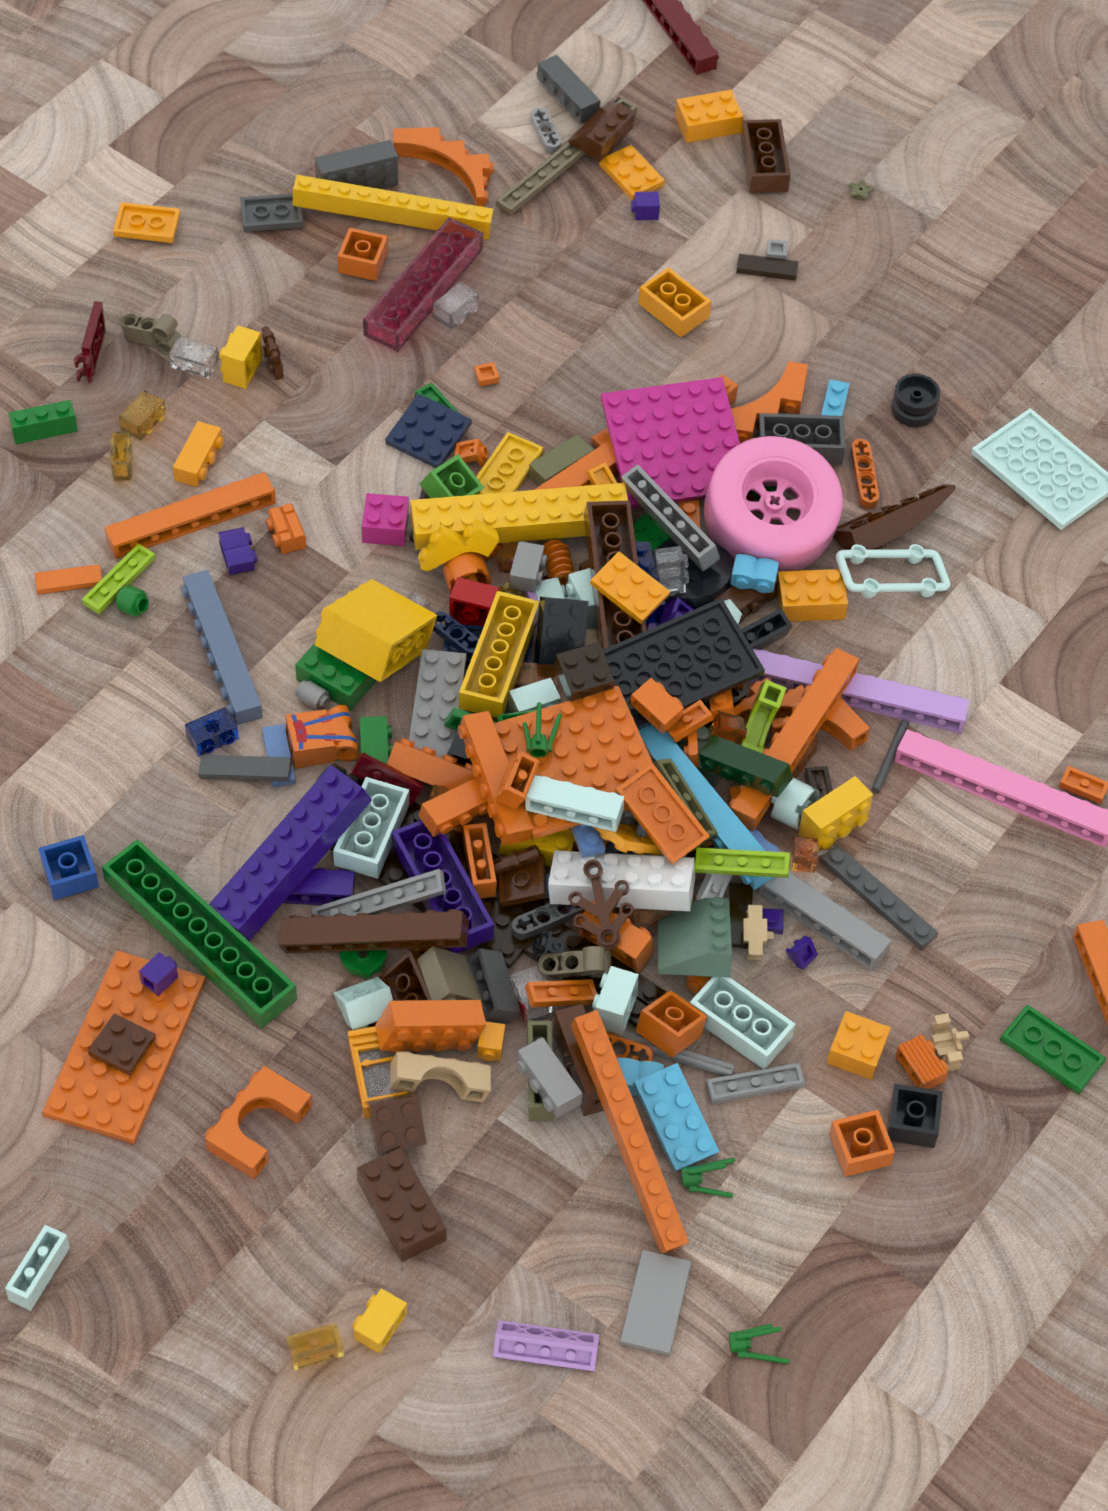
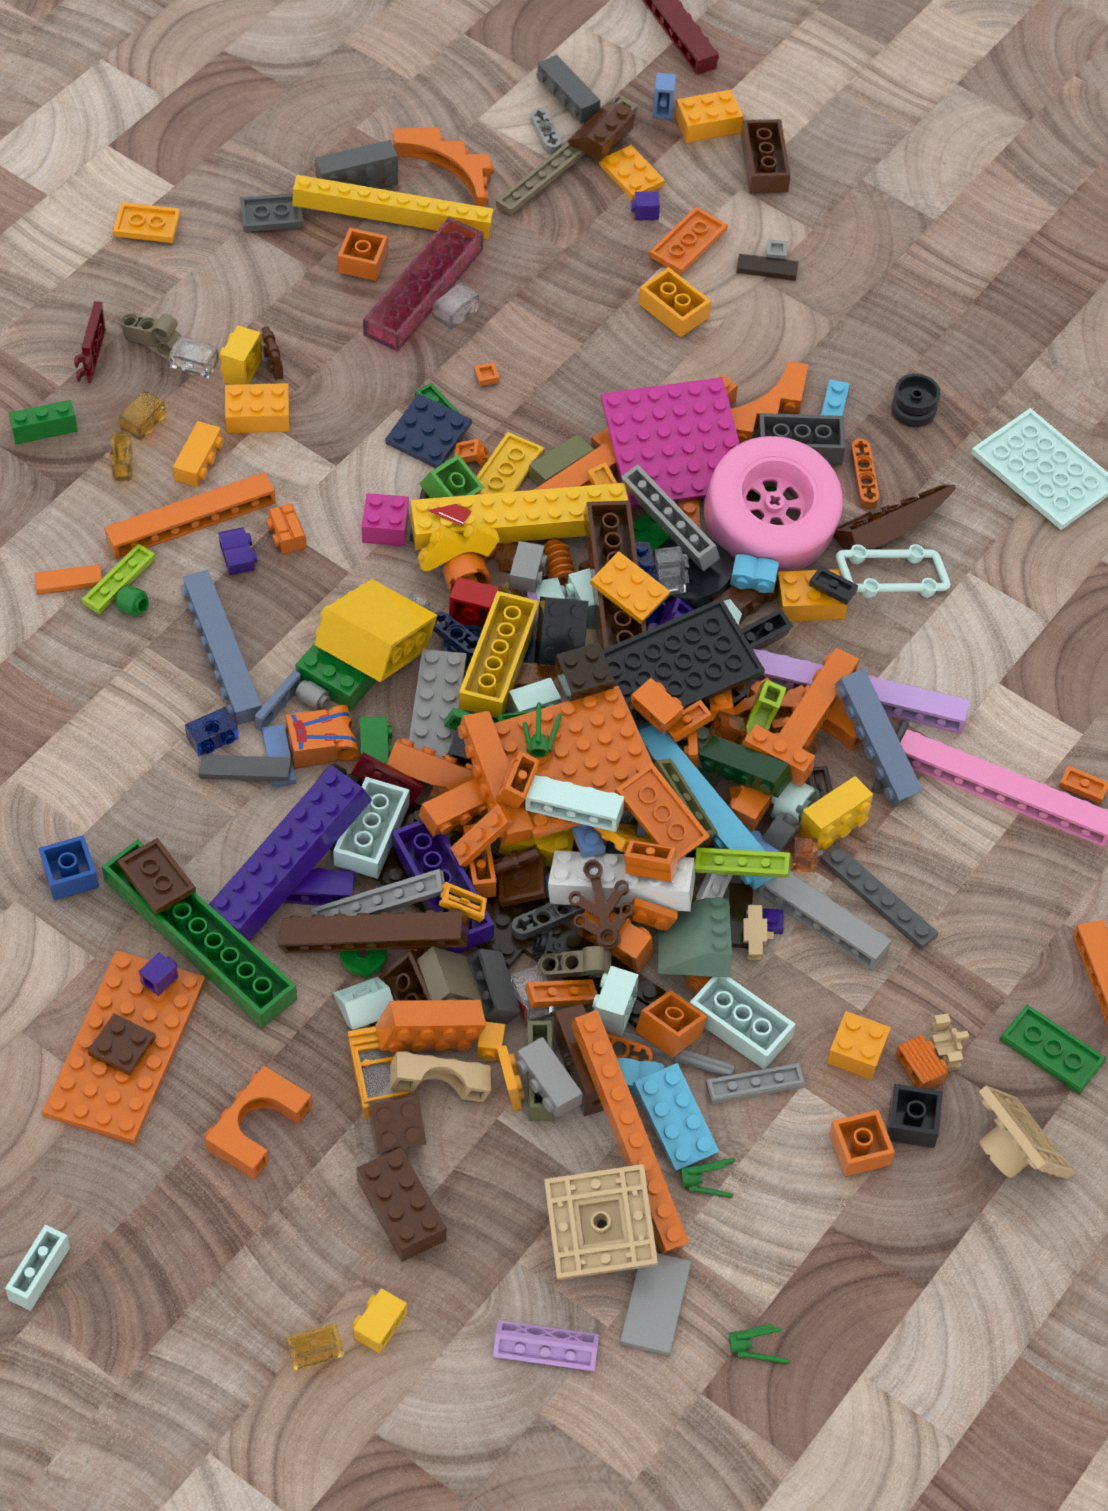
(156, 876): none -> reddish brown plate
(257, 408): none -> light orange brick
(277, 701): none -> sand blue tile
(453, 513): none -> red sticker
(463, 904): none -> light orange tile
(481, 835): none -> orange plate
(511, 1077): none -> light orange plate
(586, 1201): none -> tan piece
(651, 860): none -> orange brick
(652, 914): none -> orange plate
(664, 95): none -> medium blue brick
(688, 240): none -> orange plate
(767, 743): none -> orange brick
(782, 831): none -> dark grey brick
(802, 952): dark purple tile -> none
(833, 585): none -> black plate
(860, 190): olive plate -> none
(878, 737): none -> sand blue brick
(1019, 1139): none -> tan piece

